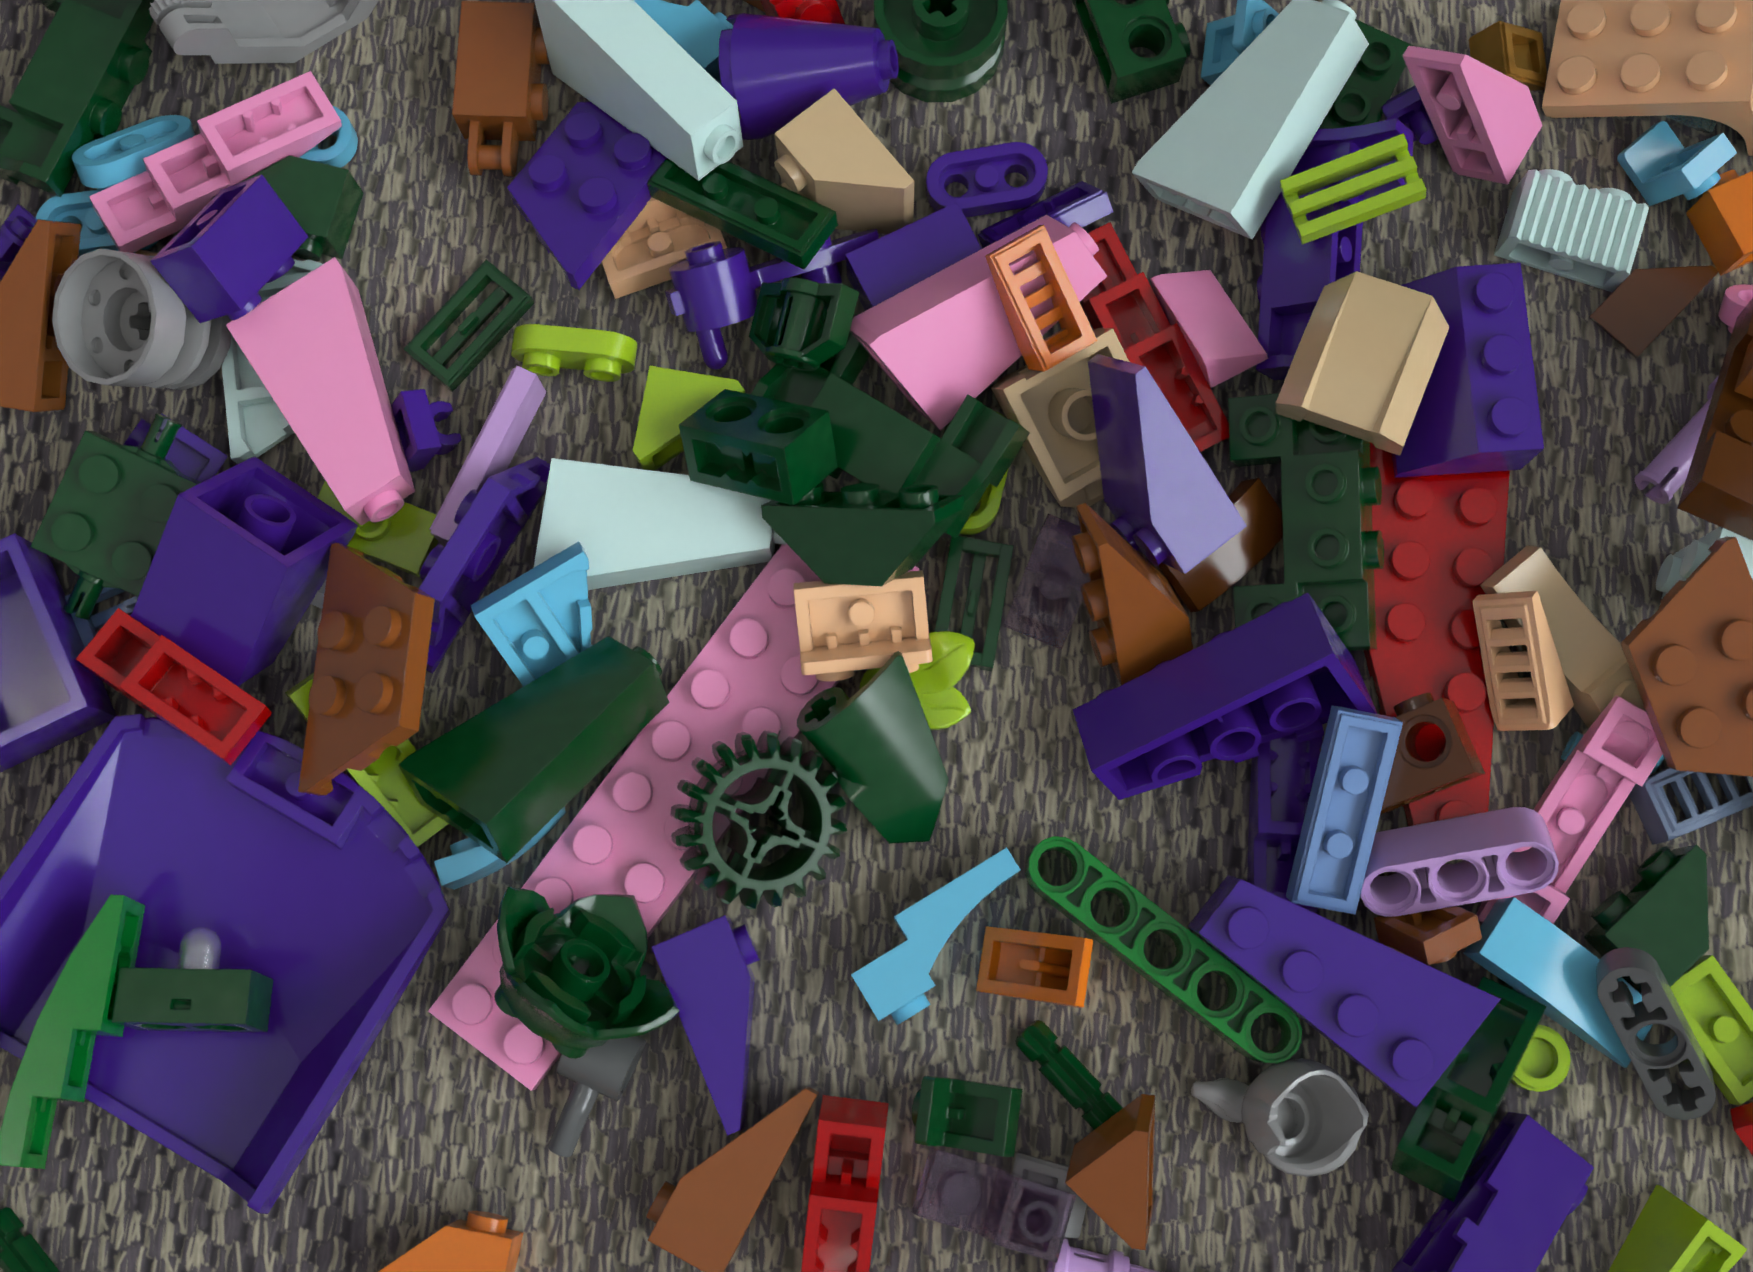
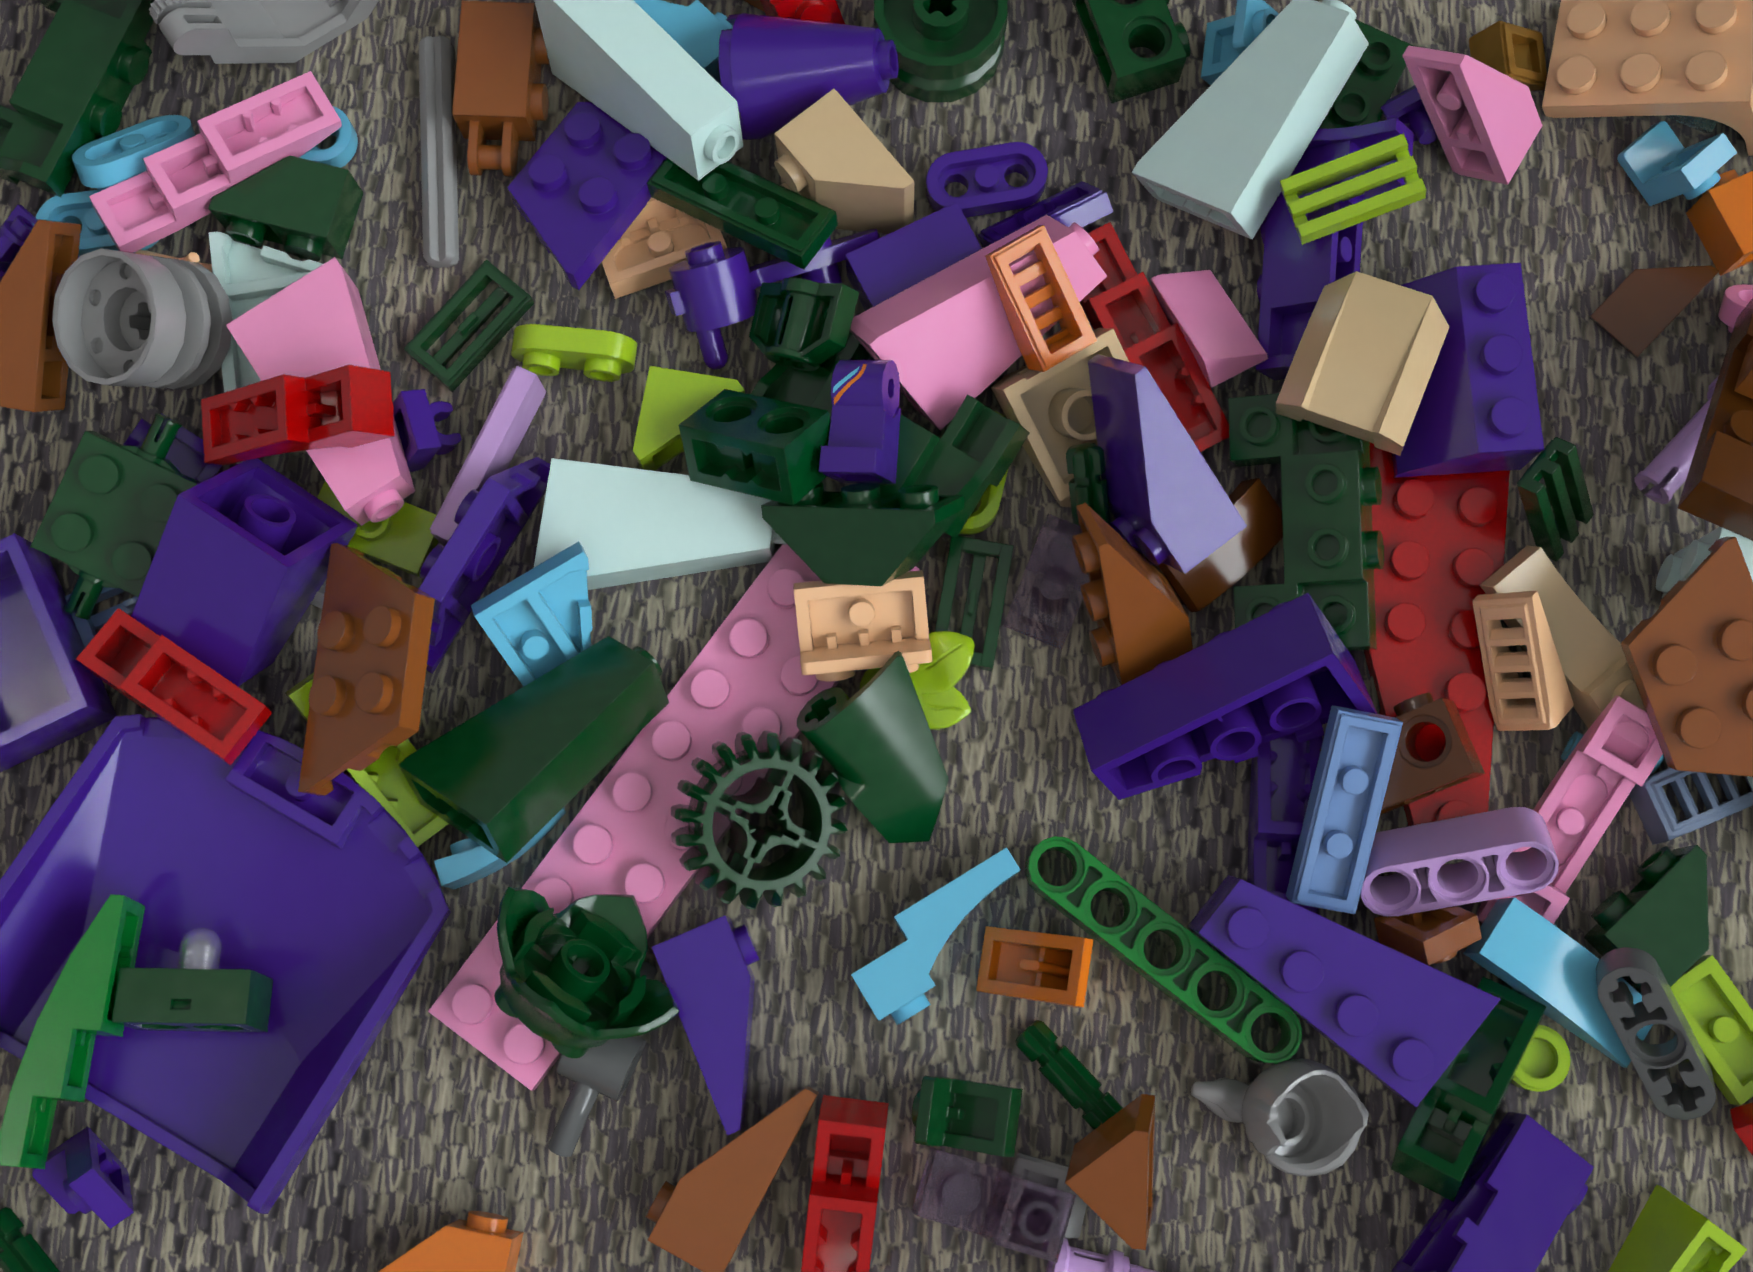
(87, 1178): none -> dark purple bracket
(231, 251): dark purple brick -> none
(298, 414): none -> red slope
(438, 152): none -> light grey axle
(863, 423): none -> dark purple leg
(1087, 487): none -> dark green axle
(1563, 491): none -> dark green tile
(1572, 229): light aqua brick -> none

